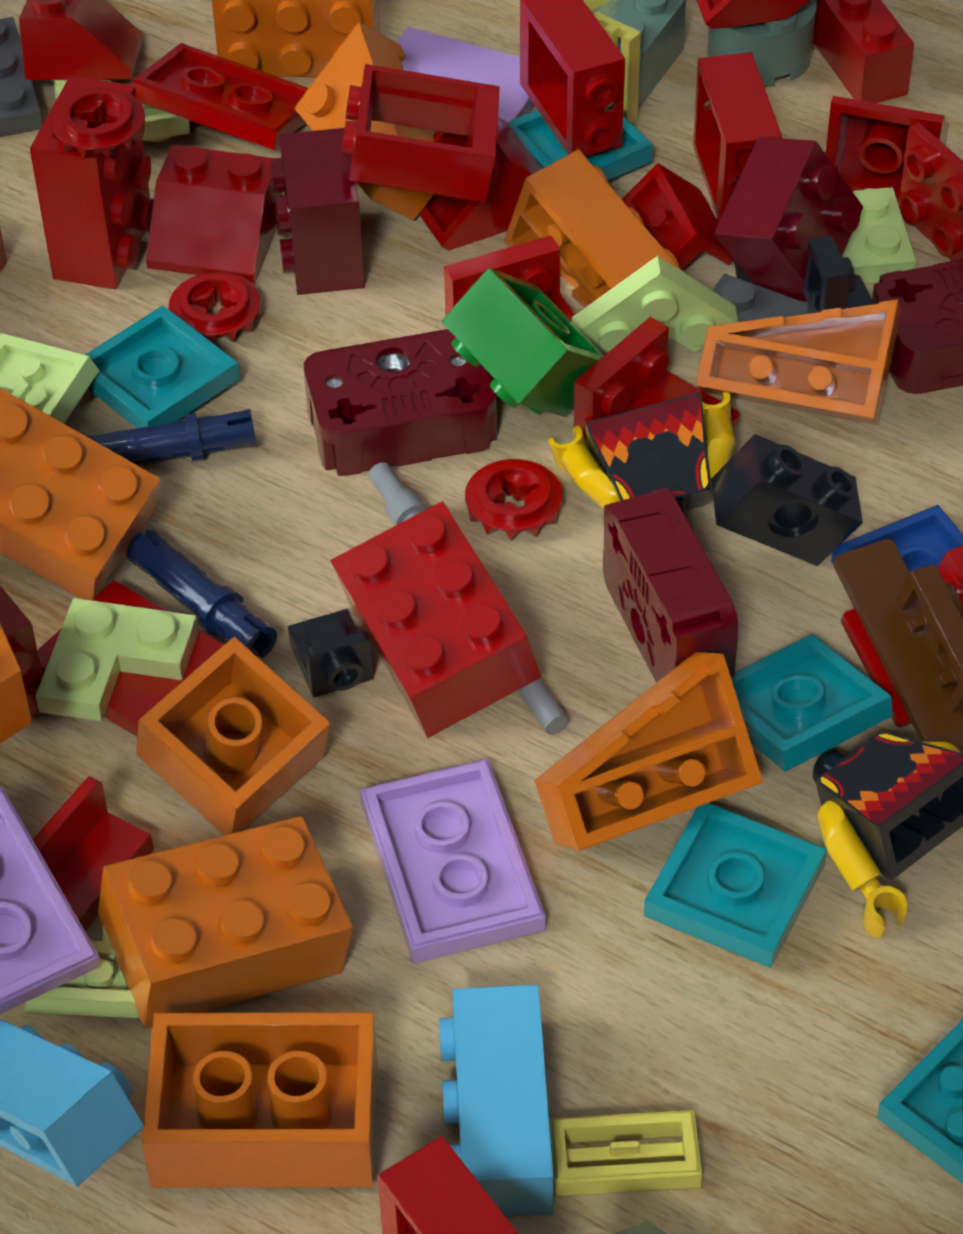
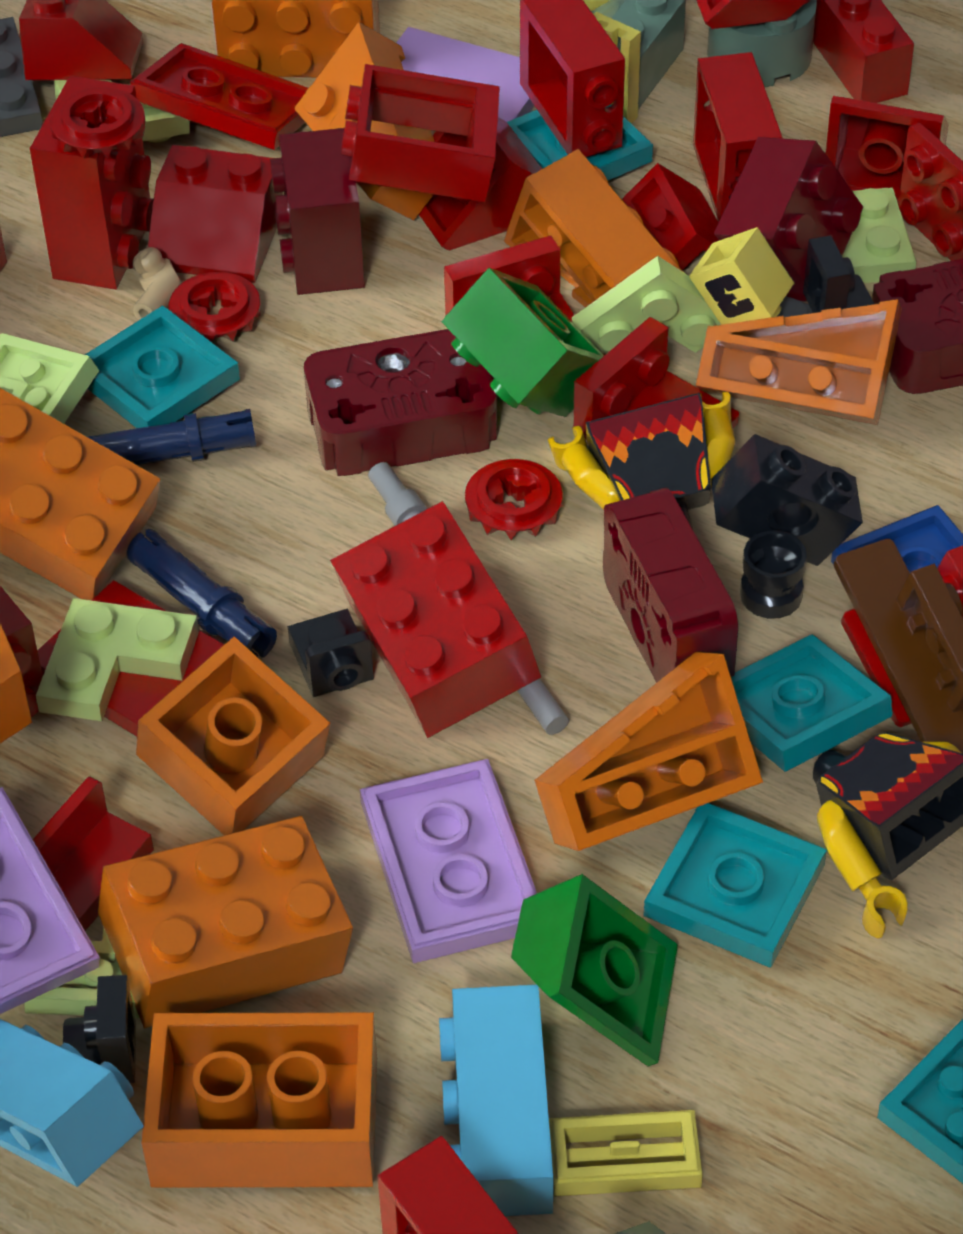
(107, 1028): none -> black bracket
(157, 279): none -> tan arm
(598, 963): none -> green slope
(742, 278): none -> light yellow brick
(773, 574): none -> black wheel

